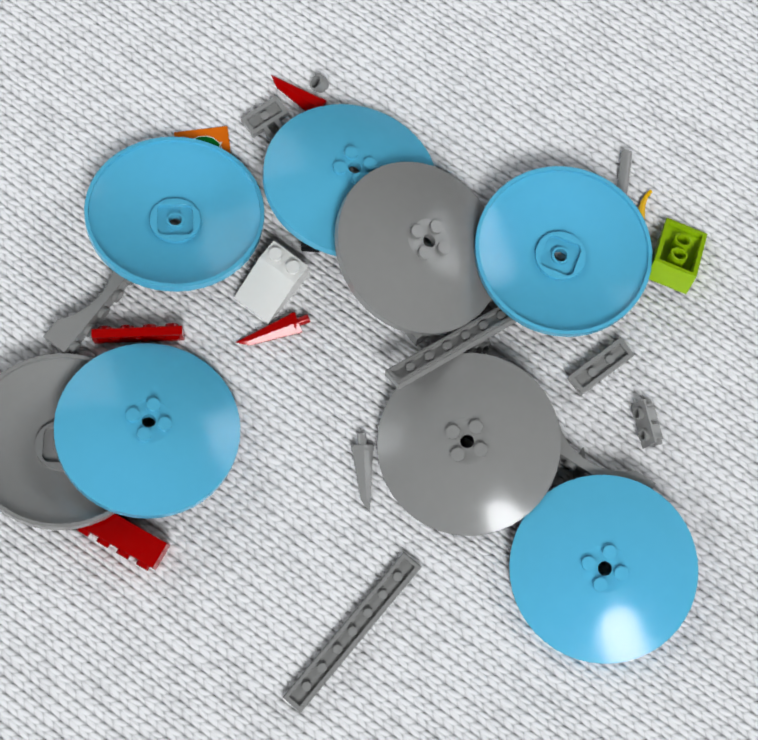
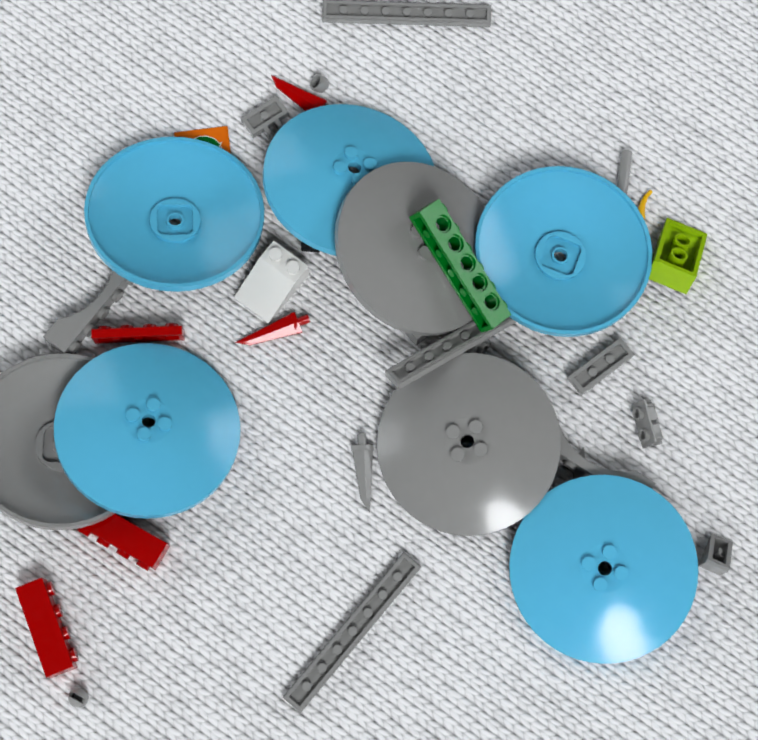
(47, 628): none -> red brick
(80, 692): none -> light grey hinge
(406, 13): none -> light grey tile
(449, 261): none -> green brick
(717, 555): none -> light grey slope

